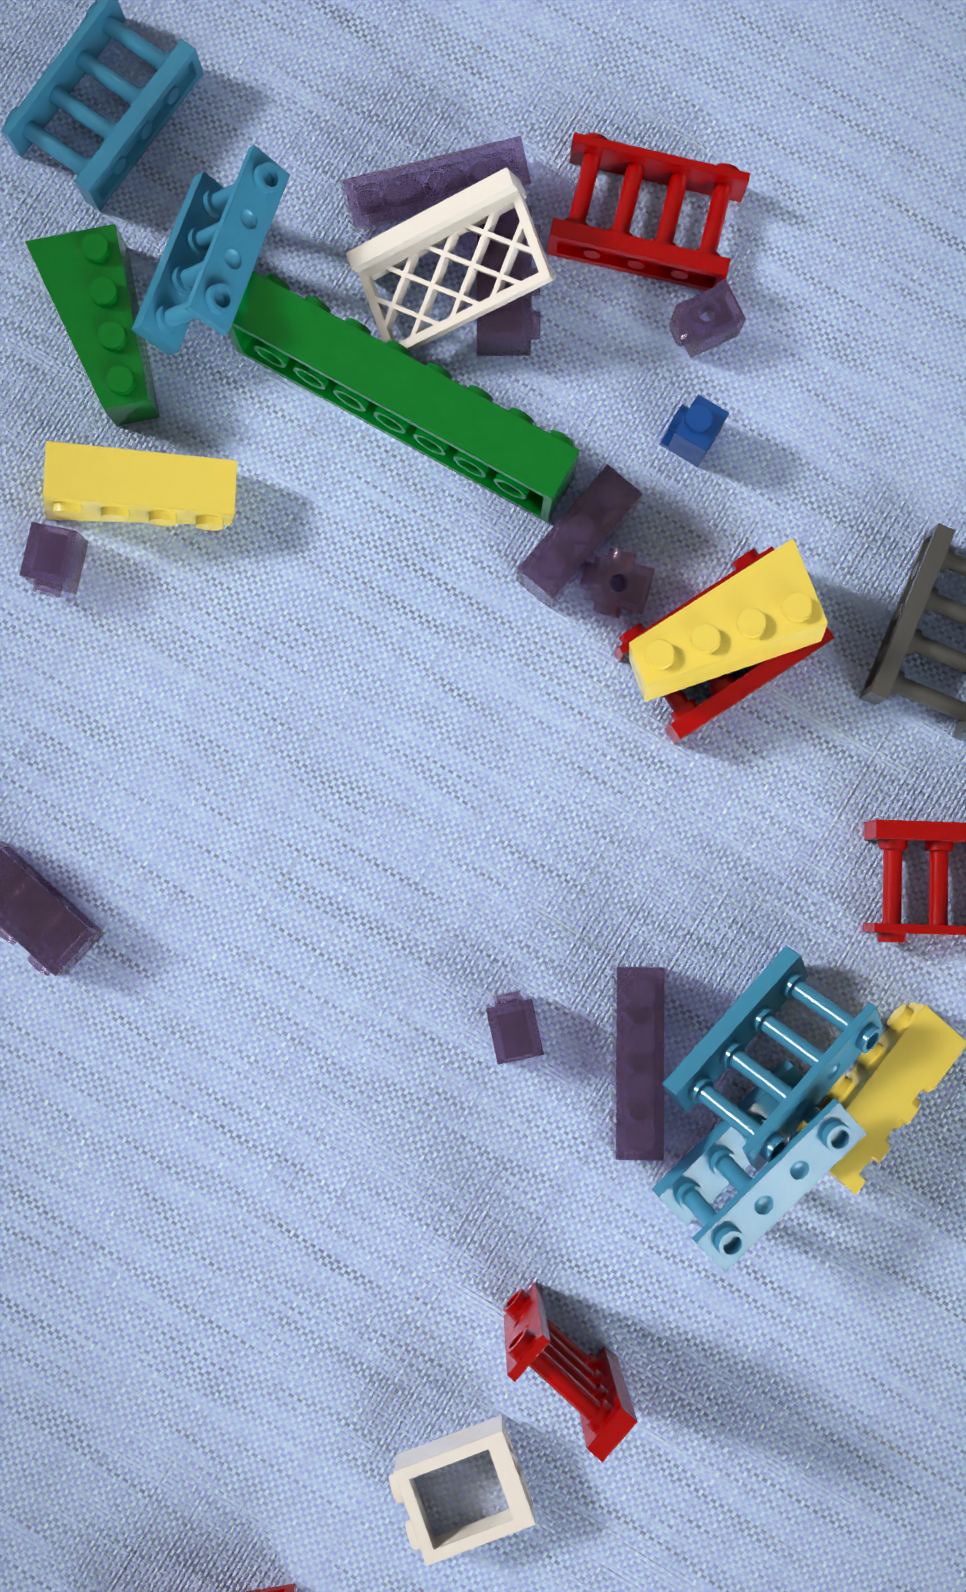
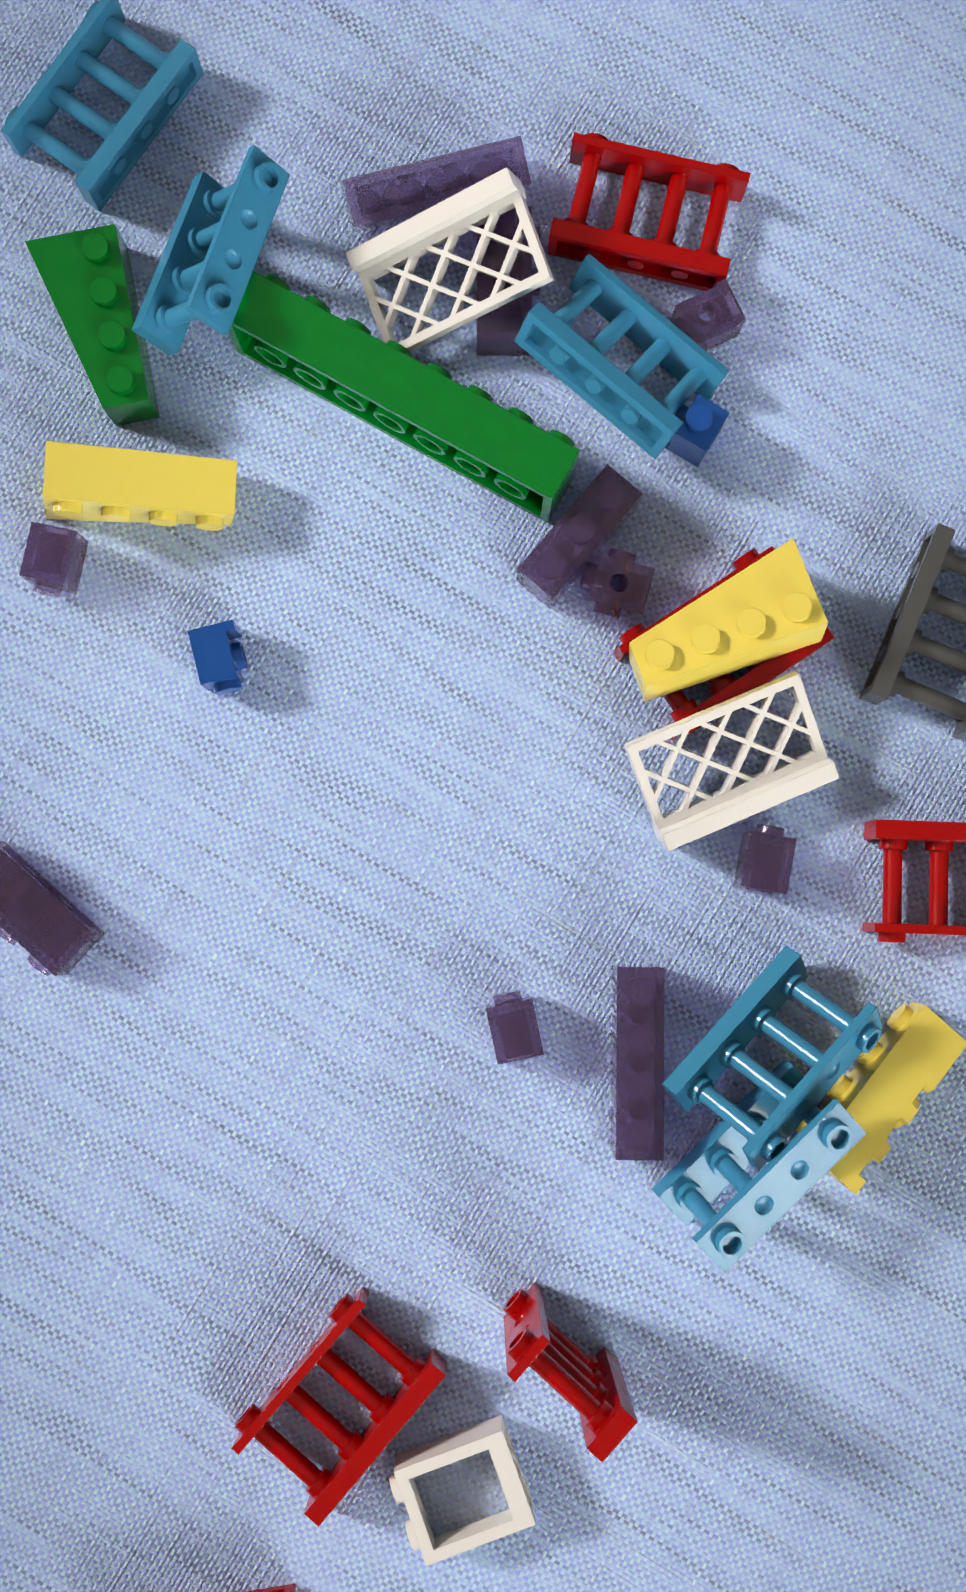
(218, 657): none -> blue brick
(355, 1449): none -> red fence
(602, 383): none -> dark azure fence
(737, 799): none -> white fence
(765, 860): none -> clear purple brick

